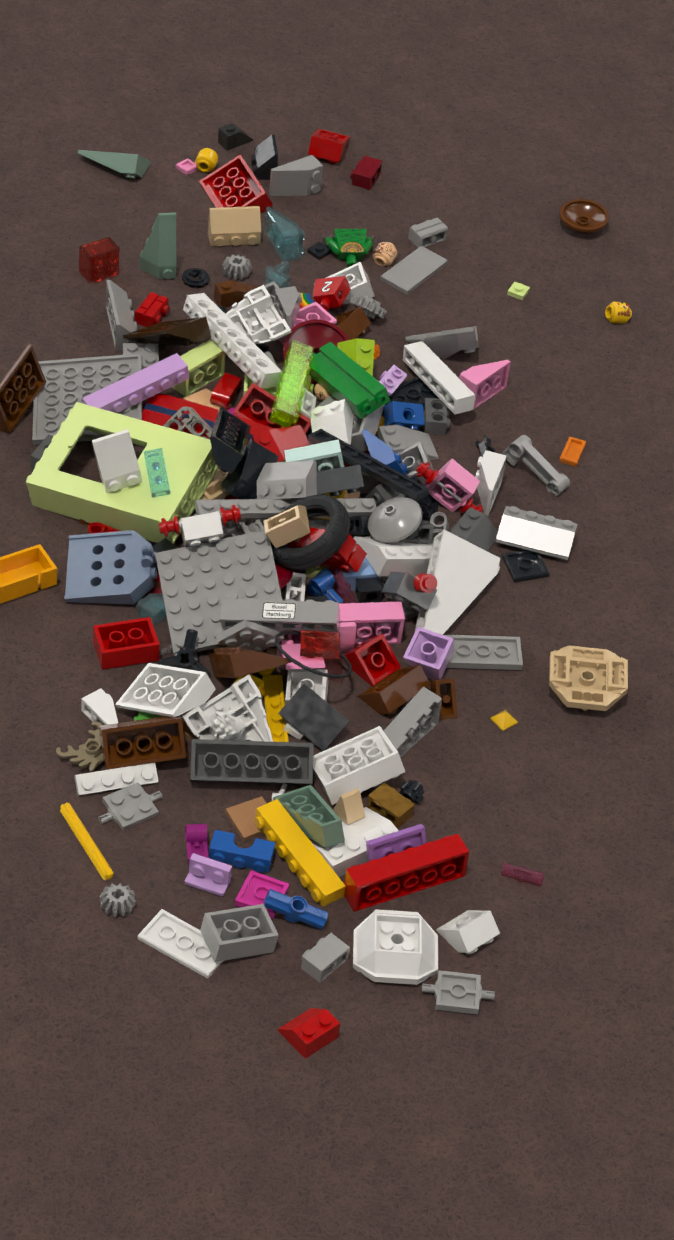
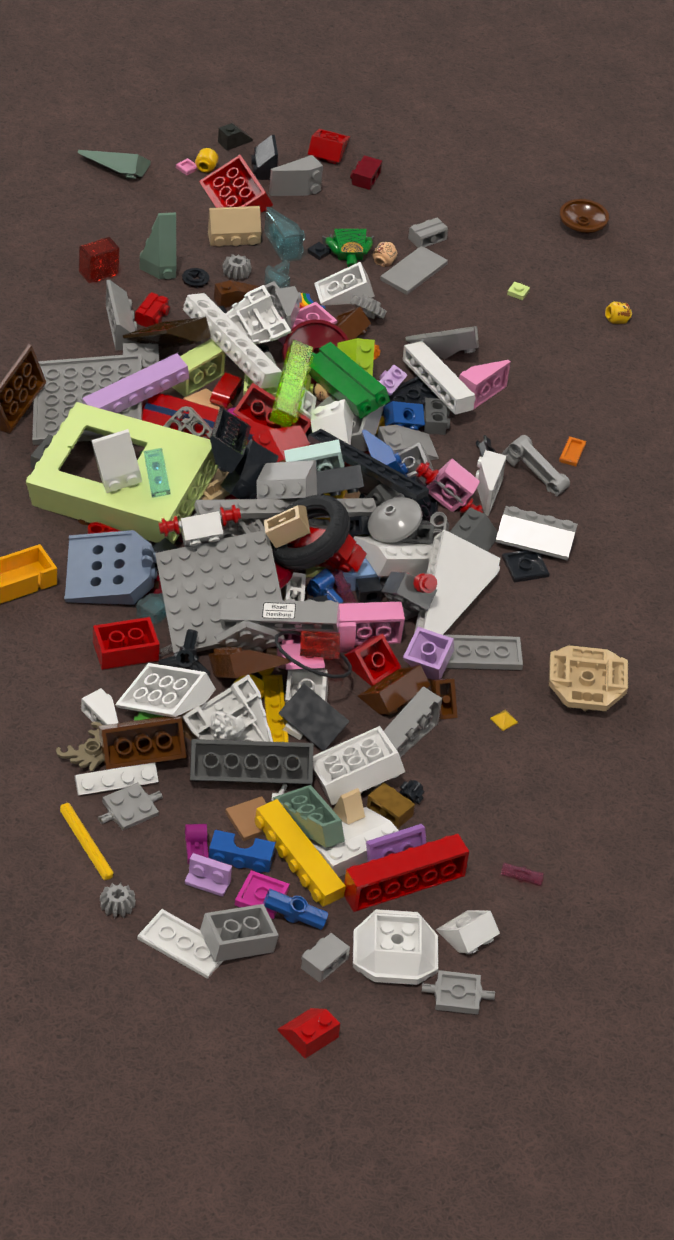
(331, 291): red torso -> none

